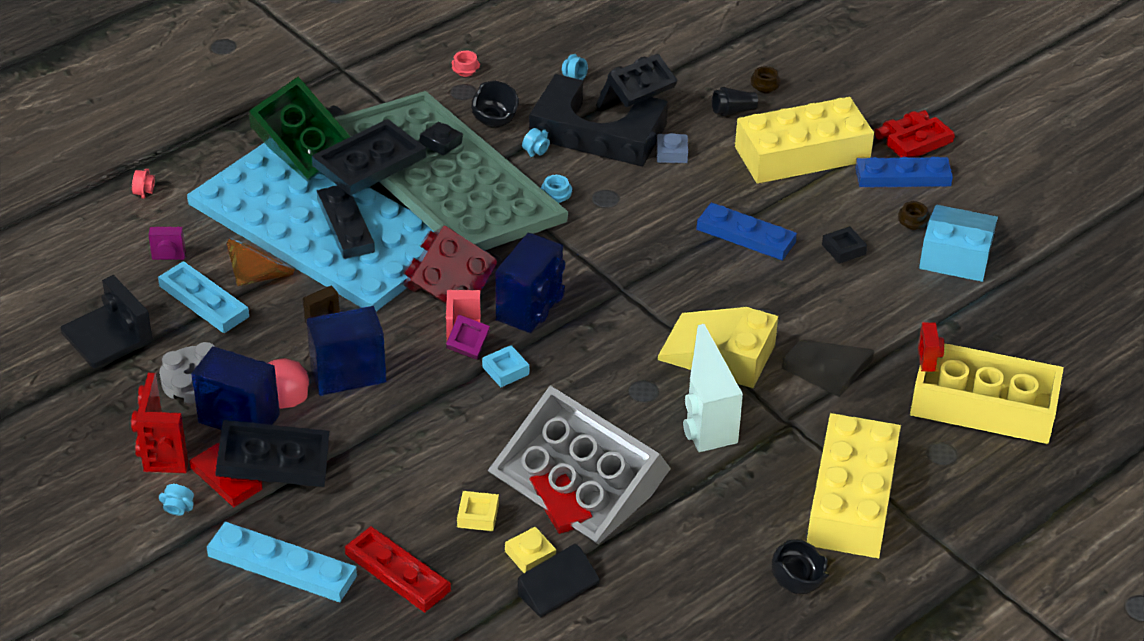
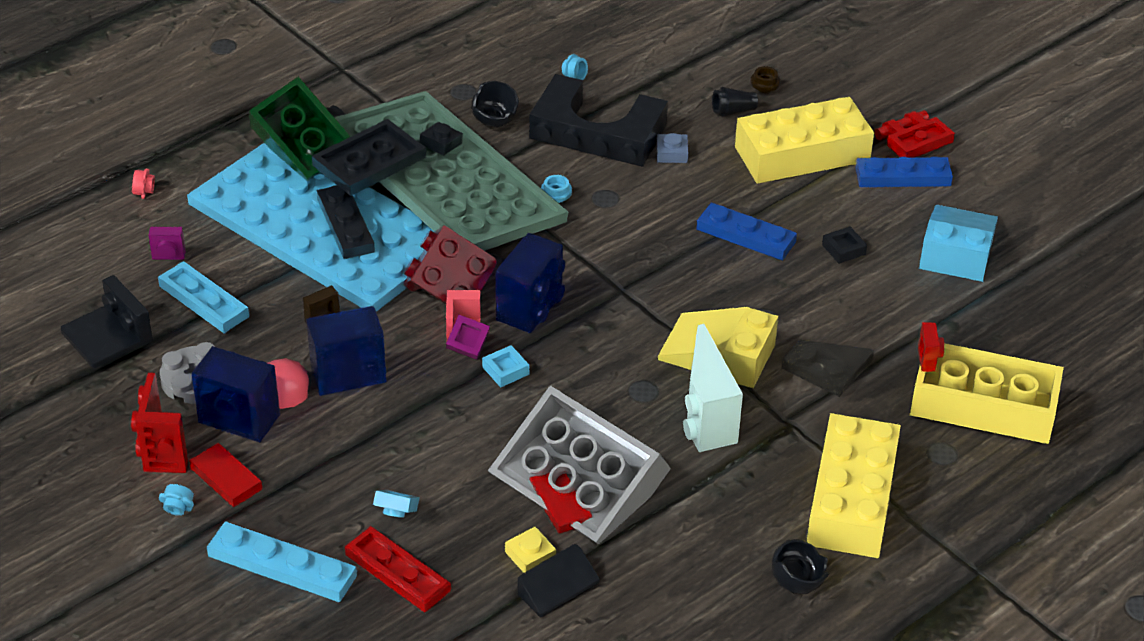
(254, 265): clear orange slope -> none
(272, 453): black plate -> none
(395, 503): none -> medium azure plate
(465, 63): coral plate -> none
(478, 511): light yellow plate -> none
(536, 142): medium azure plate -> none
(636, 82): black bracket -> none
(914, 215): dark brown plate -> none

